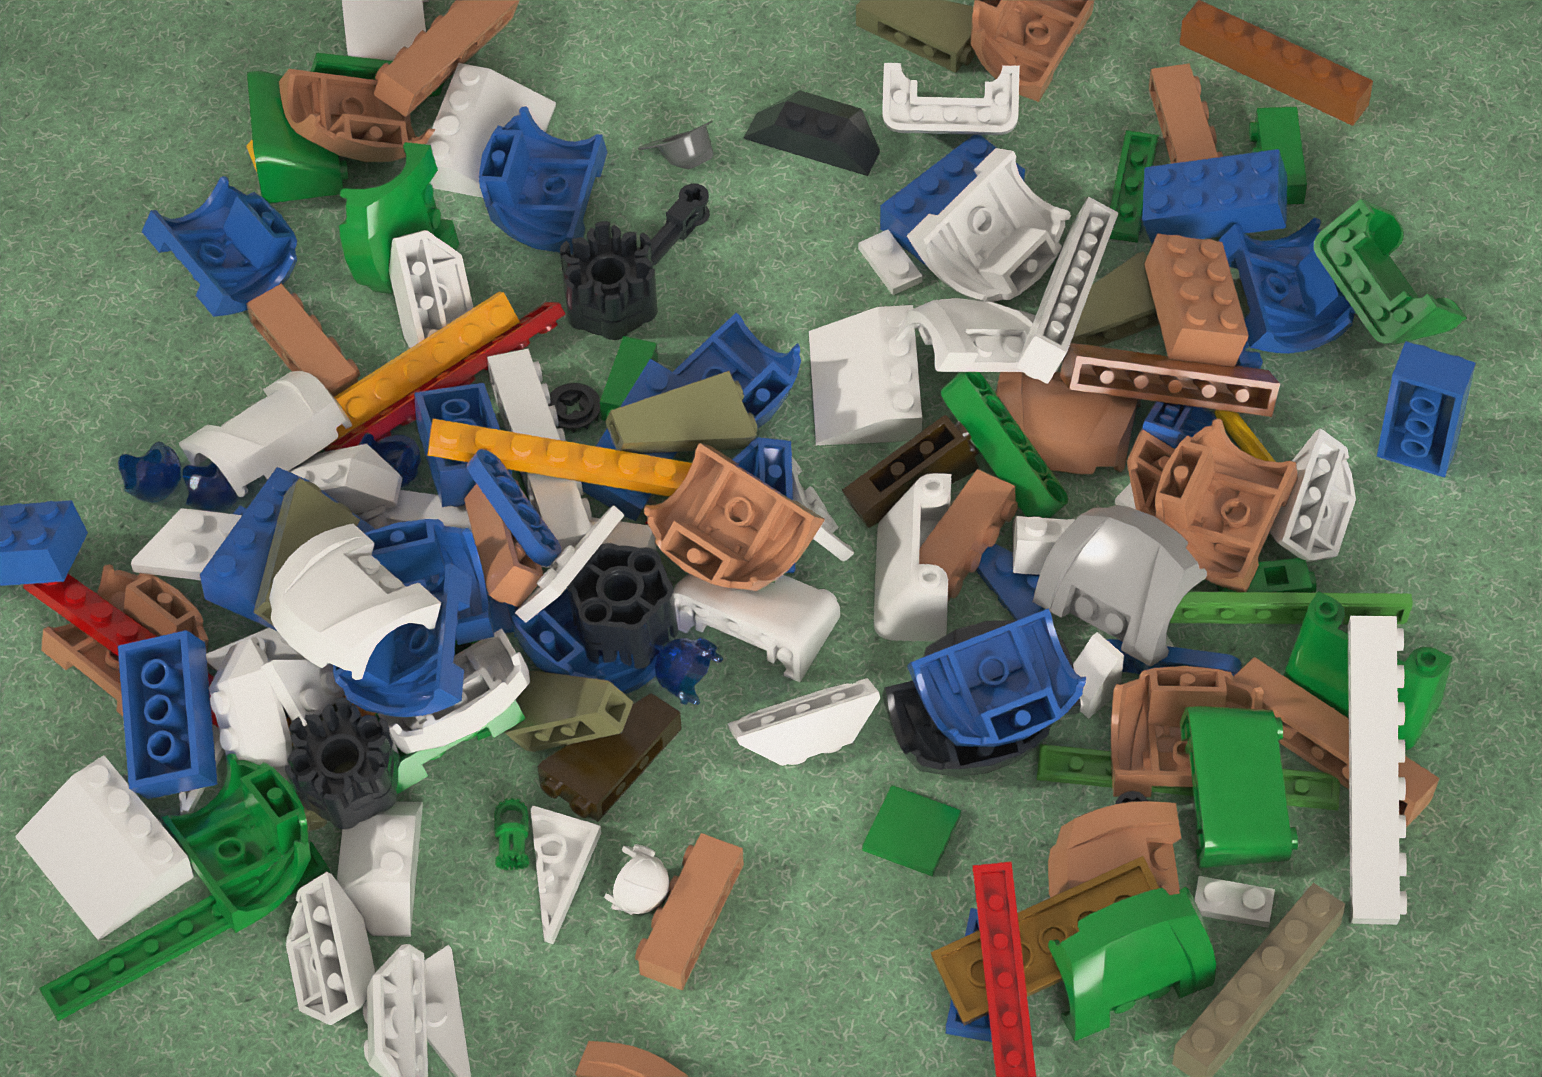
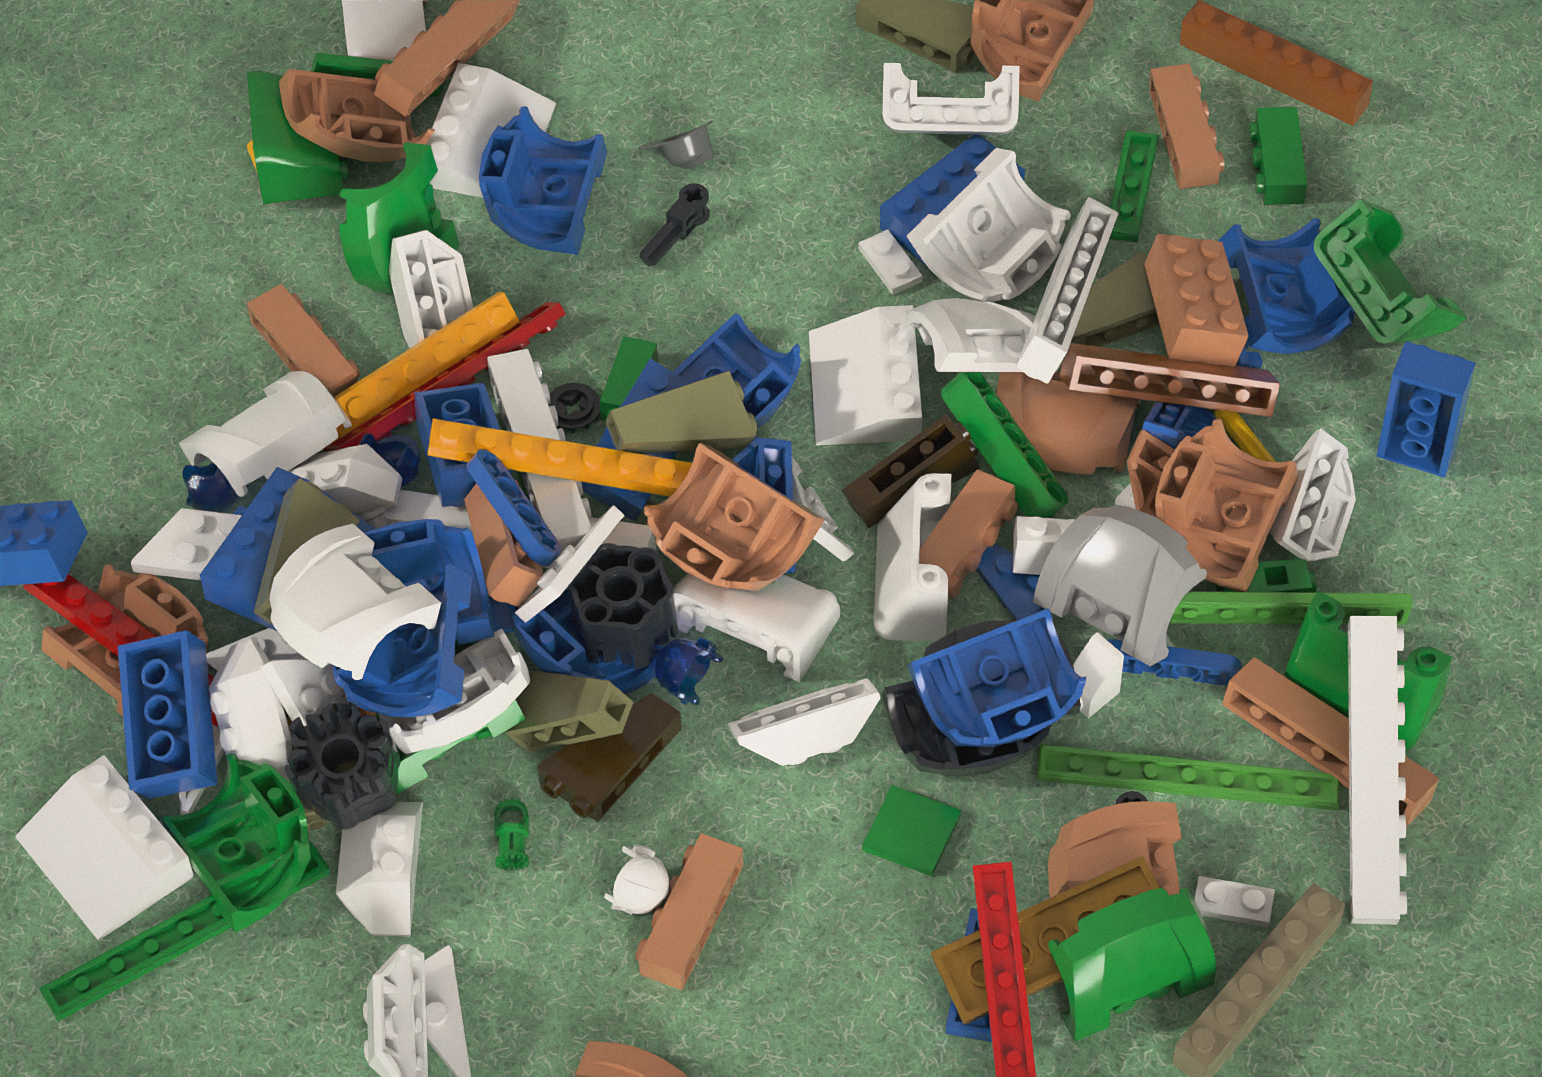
(151, 475): clear blue cap -> none
(230, 246): blue piece -> none
(328, 951): white wedge -> none
(562, 855): white wing -> none
(609, 281): black piece -> none
(817, 131): black wedge -> none
(1147, 720): nougat piece -> none
(1214, 193): blue brick -> none
(1237, 786): green windscreen -> none

